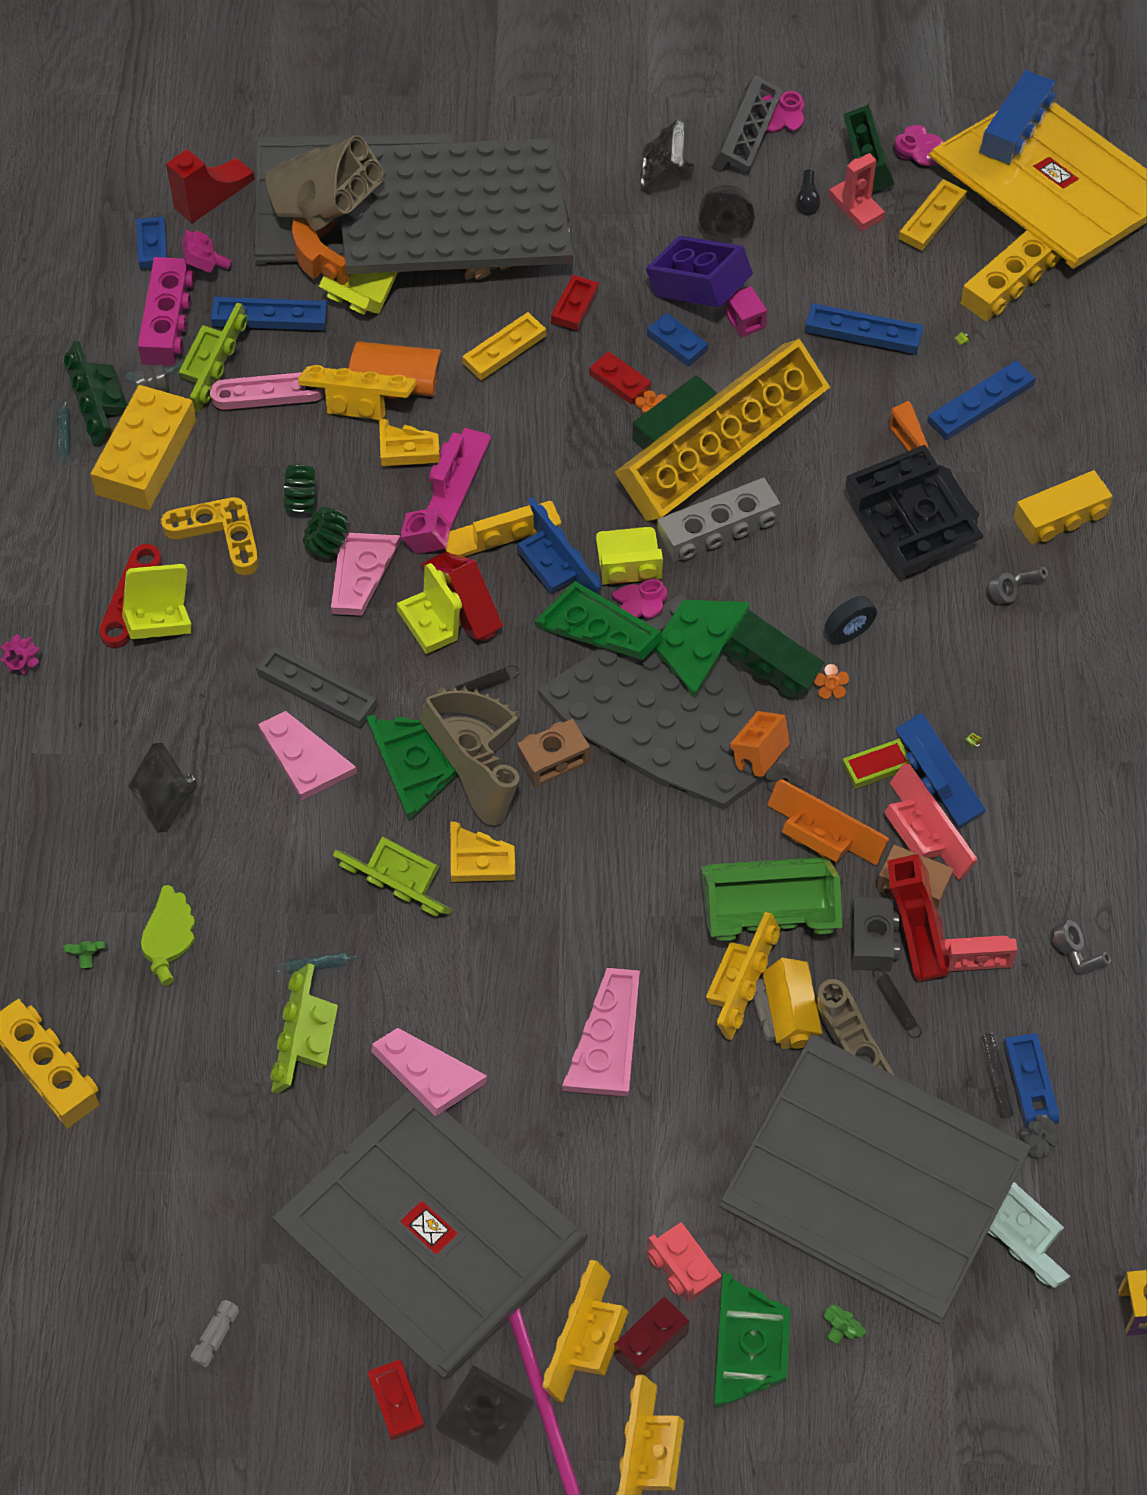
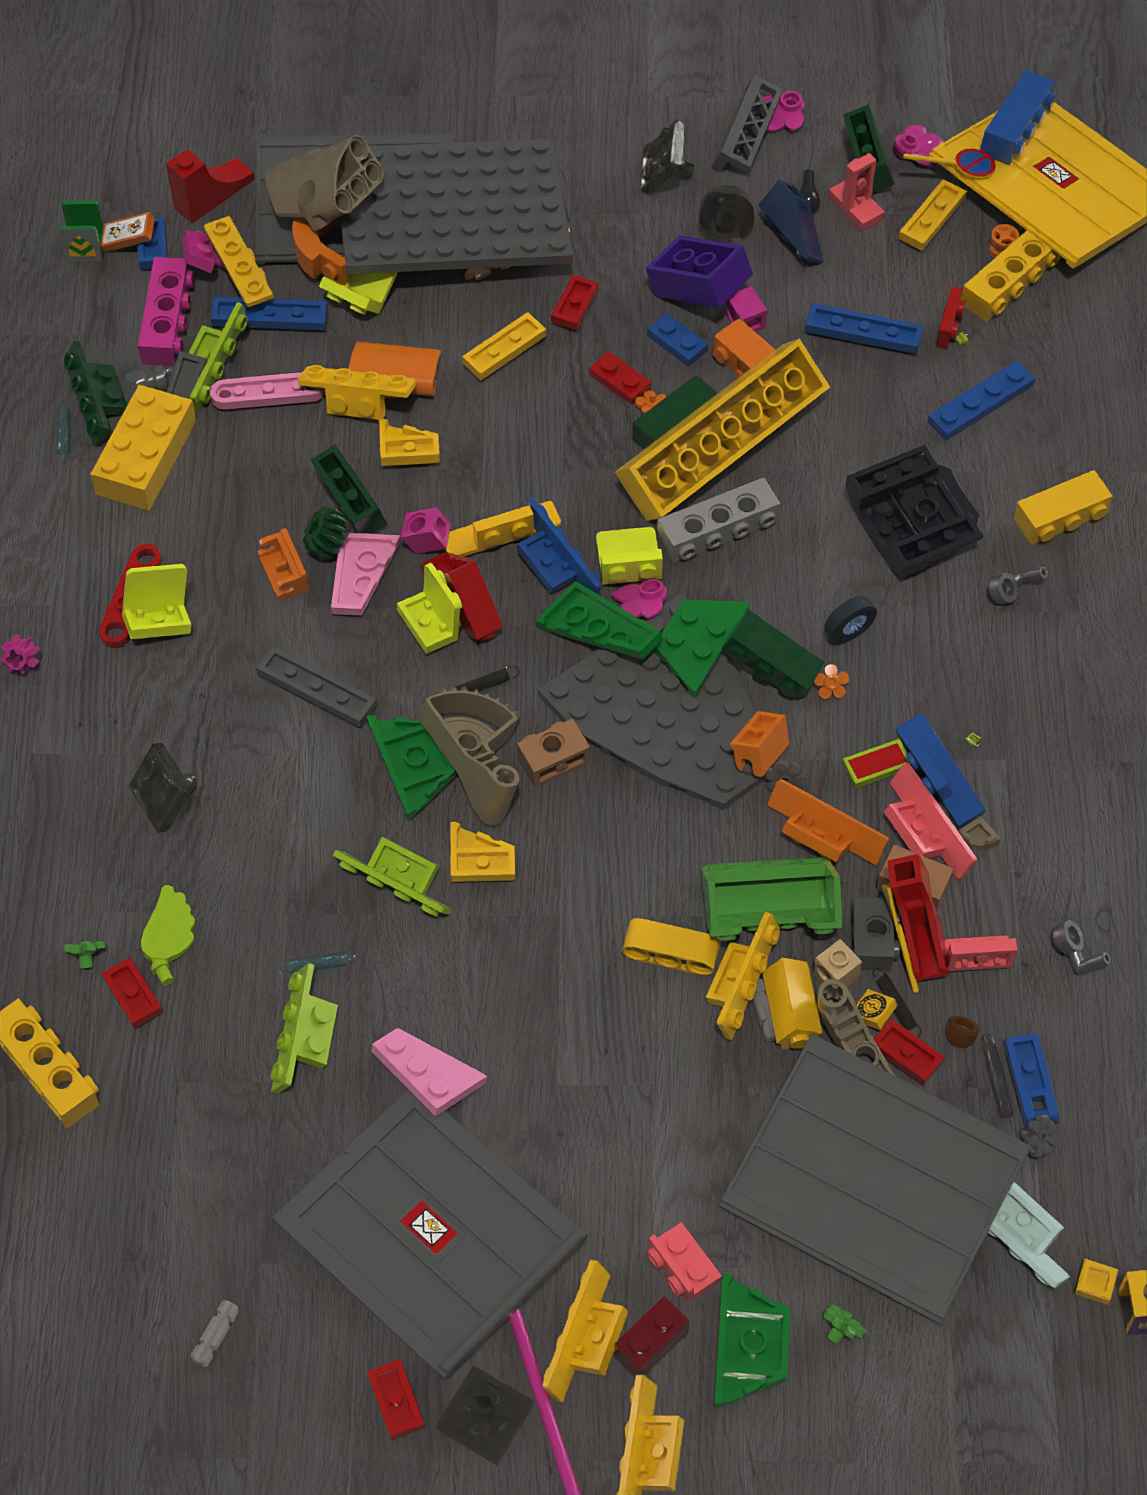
(82, 231): none -> piece
(127, 232): none -> tile
(132, 992): none -> red plate
(186, 374): none -> dark grey tile
(221, 521): yellow beam -> none
(239, 261): none -> yellow bracket
(283, 565): none -> orange hinge
(299, 488): dark green gear -> none
(304, 756): bright pink wing -> none
(348, 491): none -> dark green brick
(456, 470): dark pink bracket -> none
(606, 1047): bright pink wing -> none
(671, 946): none -> yellow beam
(740, 347): none -> orange brick
(792, 214): none -> dark blue slope
(838, 963): none -> tan brick
(876, 1008): none -> yellow tile
(888, 895): none -> yellow piece
(906, 427): orange slope -> none
(908, 1052): none -> red plate
(949, 326): none -> red plate
(959, 1036): none -> reddish brown piece
(970, 162): none -> piece
(979, 834): none -> dark tan tile
(1001, 238): none -> orange wheel
(1096, 1281): none -> yellow tile

